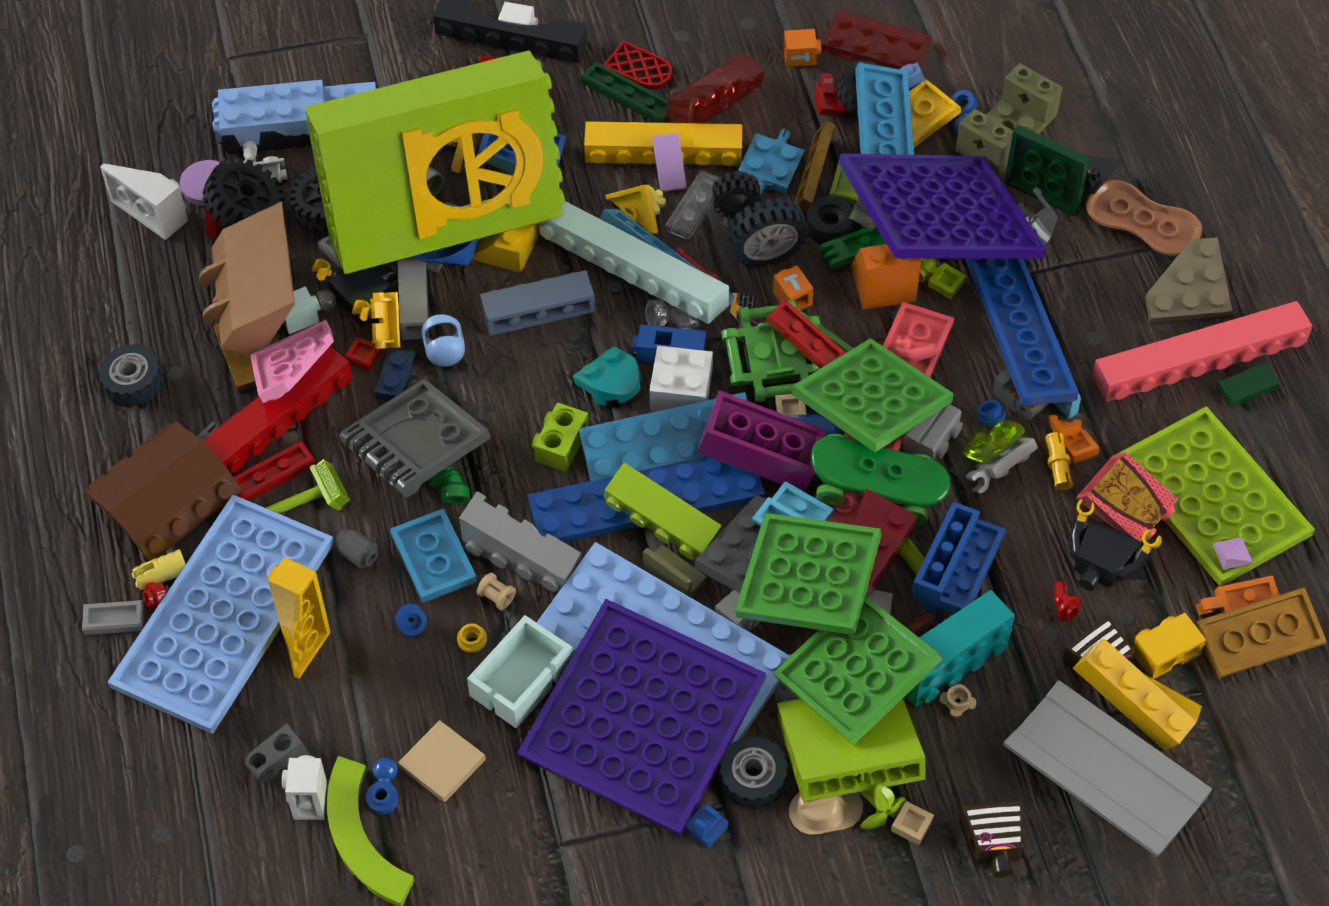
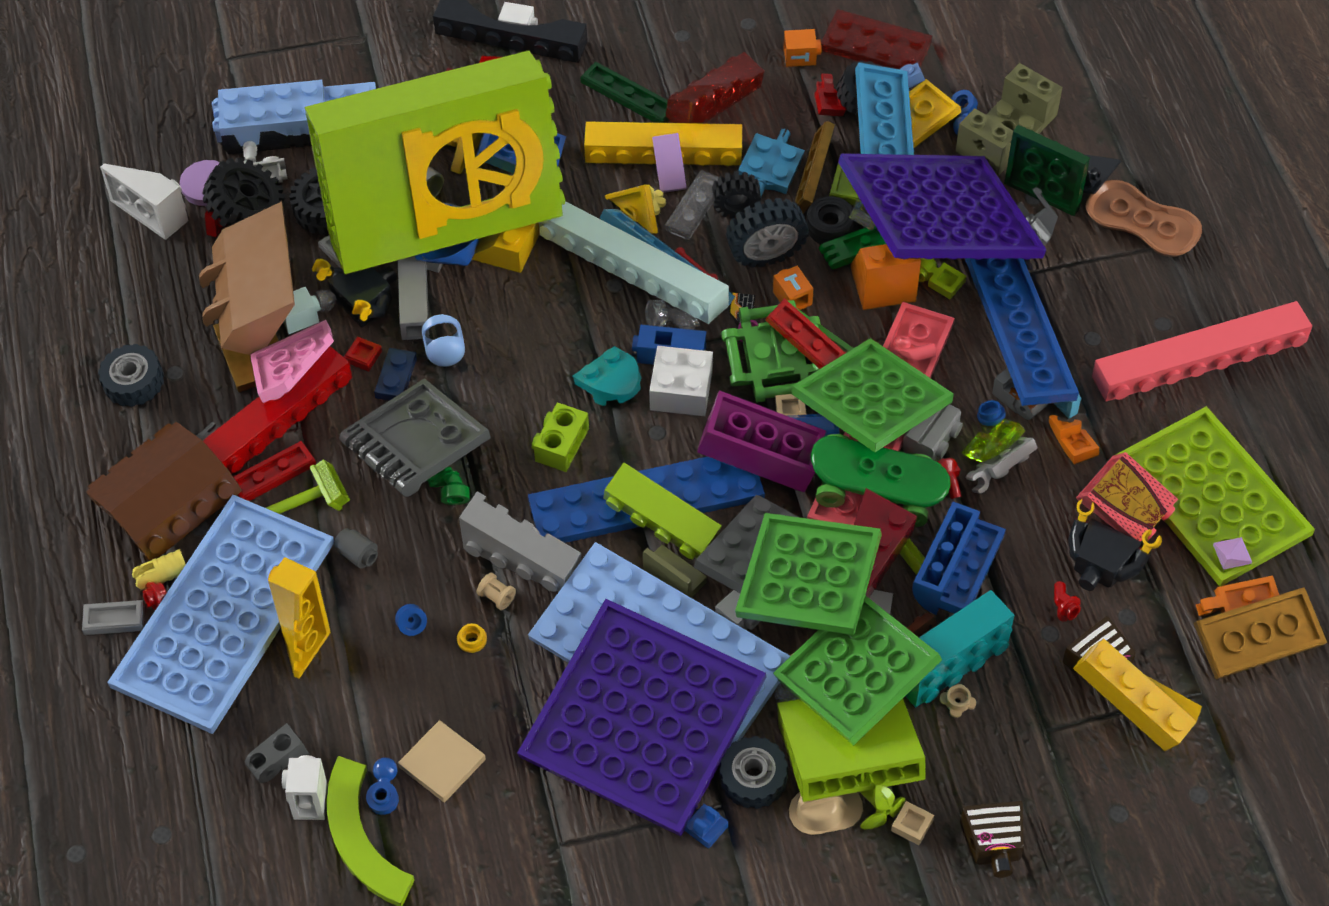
(386, 308): yellow hinge -> none
(433, 555): dark azure plate -> none
(520, 671): light aqua piece -> none
(537, 302): sand blue brick -> none
(646, 439): dark azure plate -> none
(650, 56): red window -> none
(794, 503): medium azure slope -> none
(953, 471): none -> red plate
(1059, 461): yellow pin -> none
(1108, 768): light grey hinge -> none
(1168, 644): yellow brick -> none
(1191, 285): dark tan plate -> none
(1248, 384): dark green tile -> none

